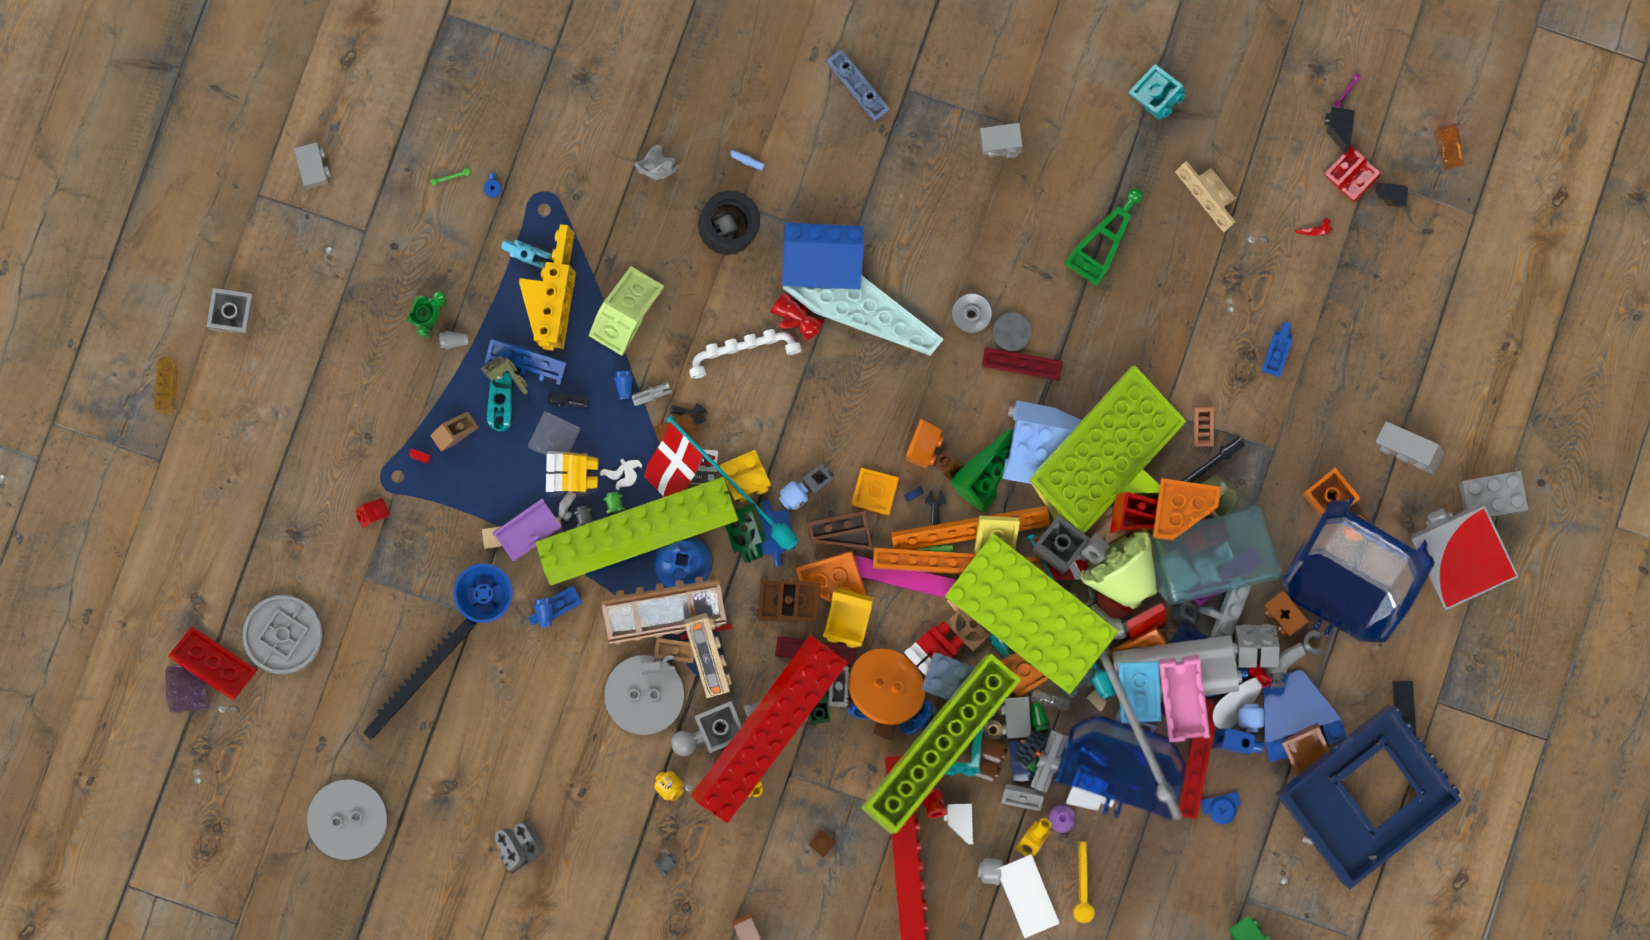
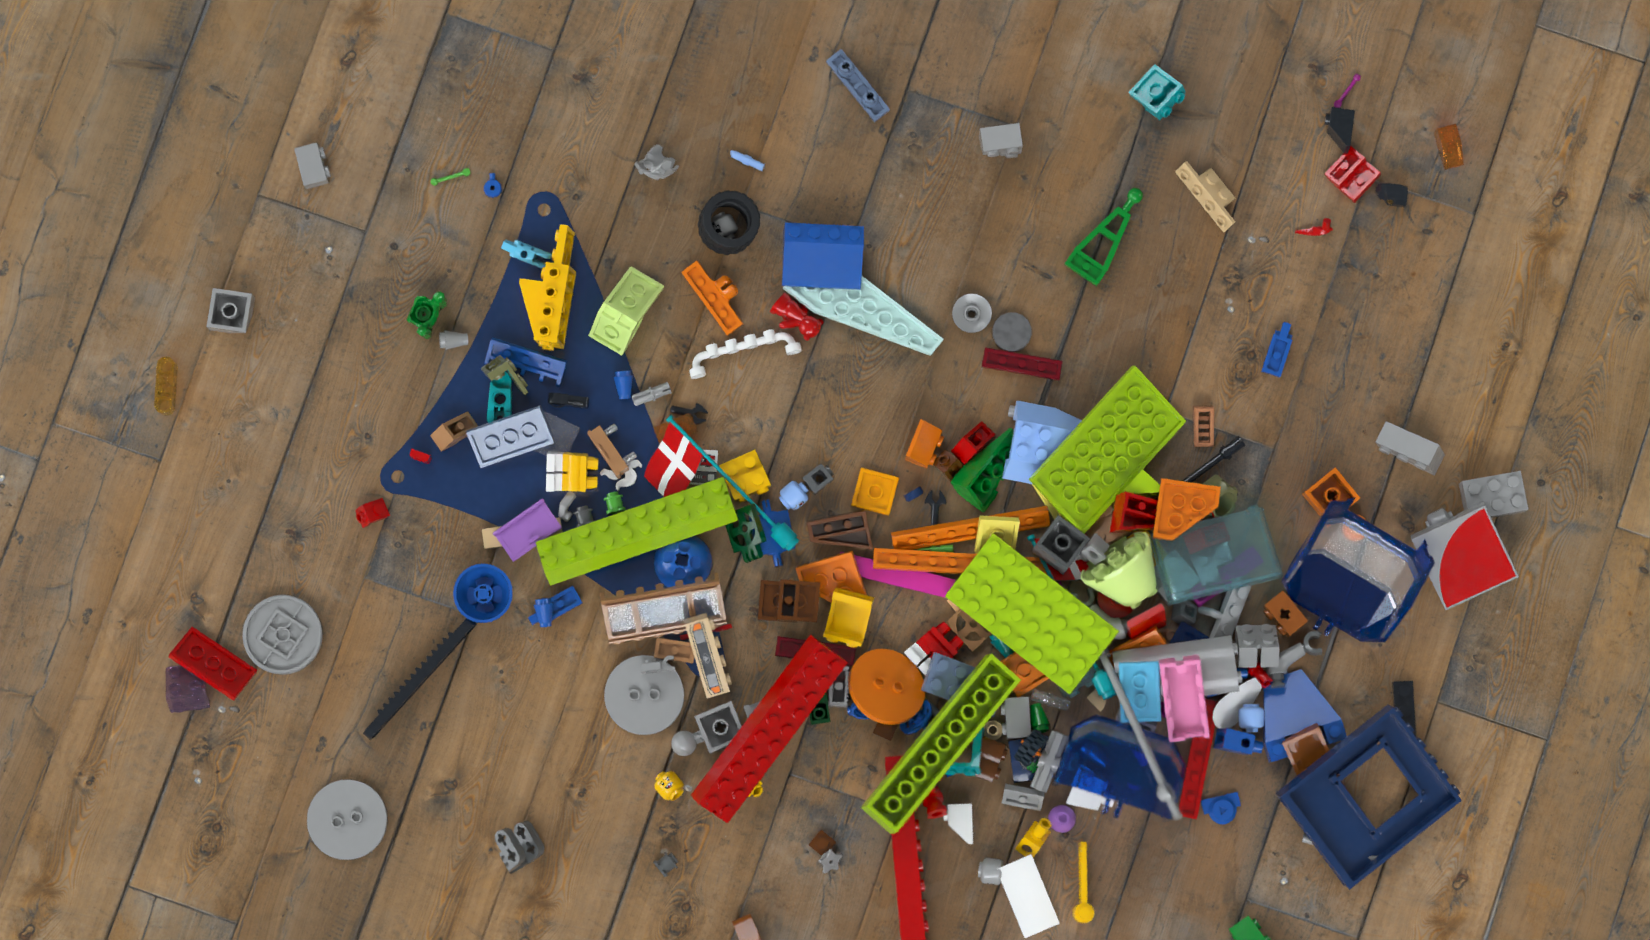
(510, 436): none -> plate
(608, 451): none -> medium nougat piece
(715, 296): none -> orange plate
(825, 859): none -> light grey plate
(972, 442): none -> red slope

